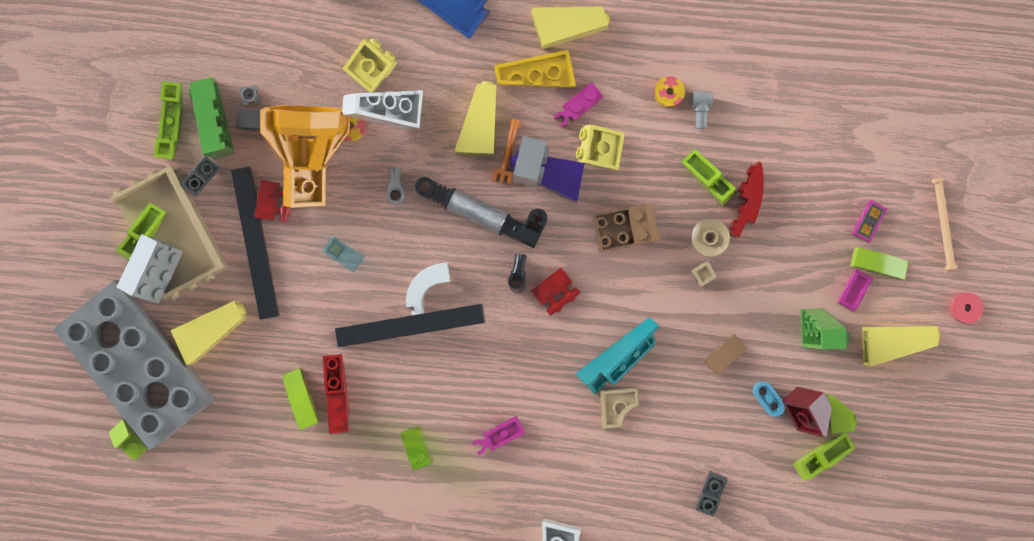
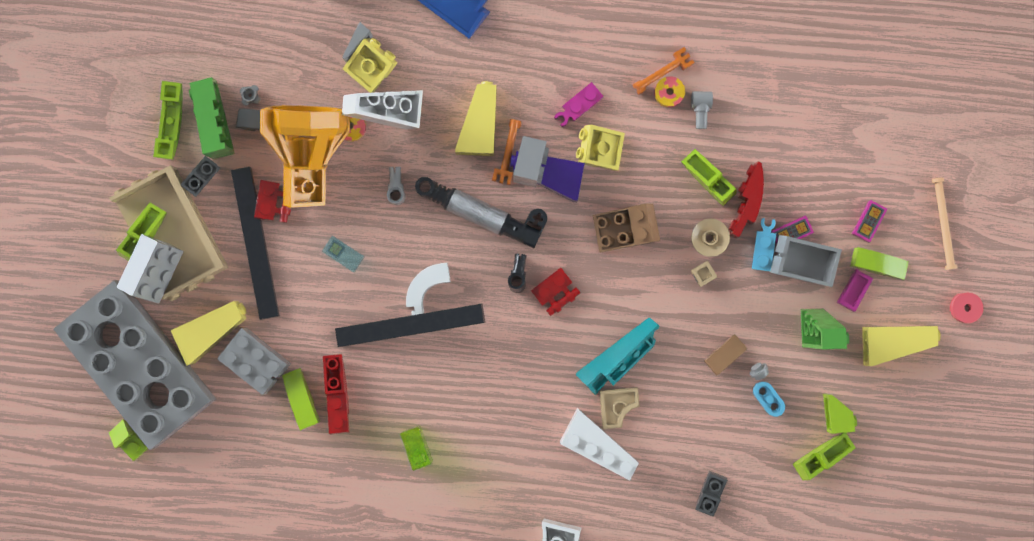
(254, 361): none -> light grey piece
(360, 33): none -> light grey slope
(501, 434): dark pink plate -> none
(538, 71): yellow wing -> none
(565, 24): light yellow slope -> none
(593, 443): none -> white wedge
(679, 61): none -> orange hinge
(759, 371): none -> light grey plate
(764, 247): none -> medium azure plate
(797, 229): none -> tile
(806, 260): none -> light grey piece
(809, 411): dark red slope -> none

